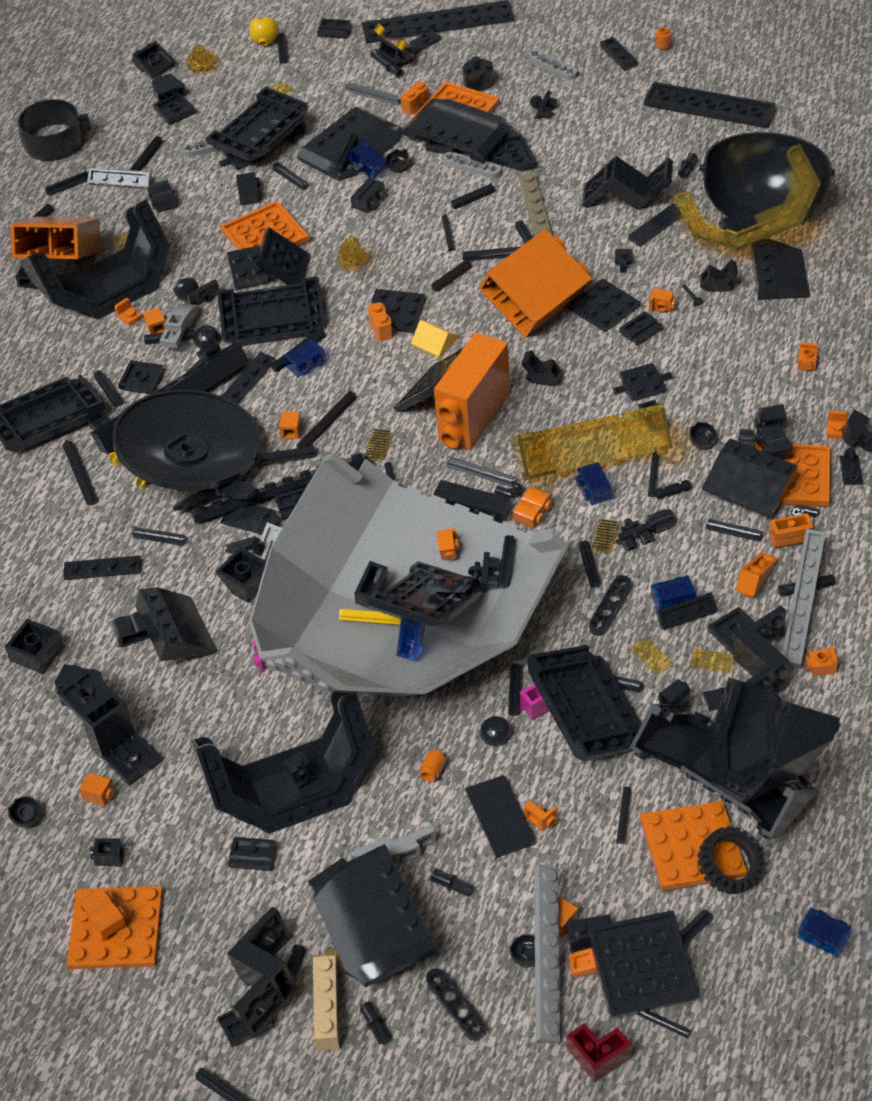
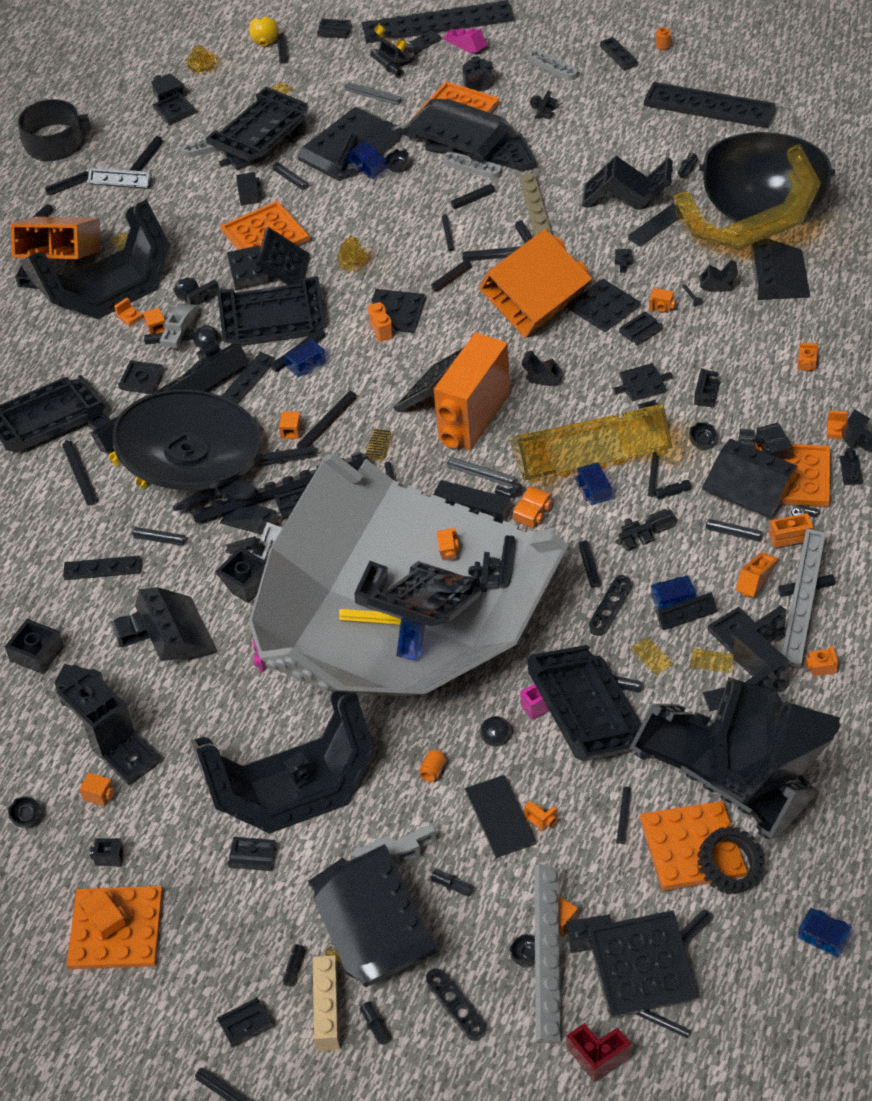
(108, 388): black axle -> none
(152, 59): black plate -> none
(161, 196): black brick -> none
(263, 972): black bracket -> none
(368, 195): black brick -> none
(415, 98): orange brick -> none
(433, 338): yellow slope -> none
(469, 40): none -> dark pink slope
(514, 690): black axle -> none
(582, 963): orange bracket -> none
(604, 536): clear yellow tile -> none
(676, 693): black brick -> none
(706, 388): none -> black hinge
(739, 222): black brick -> none
(770, 415): black brick -> none

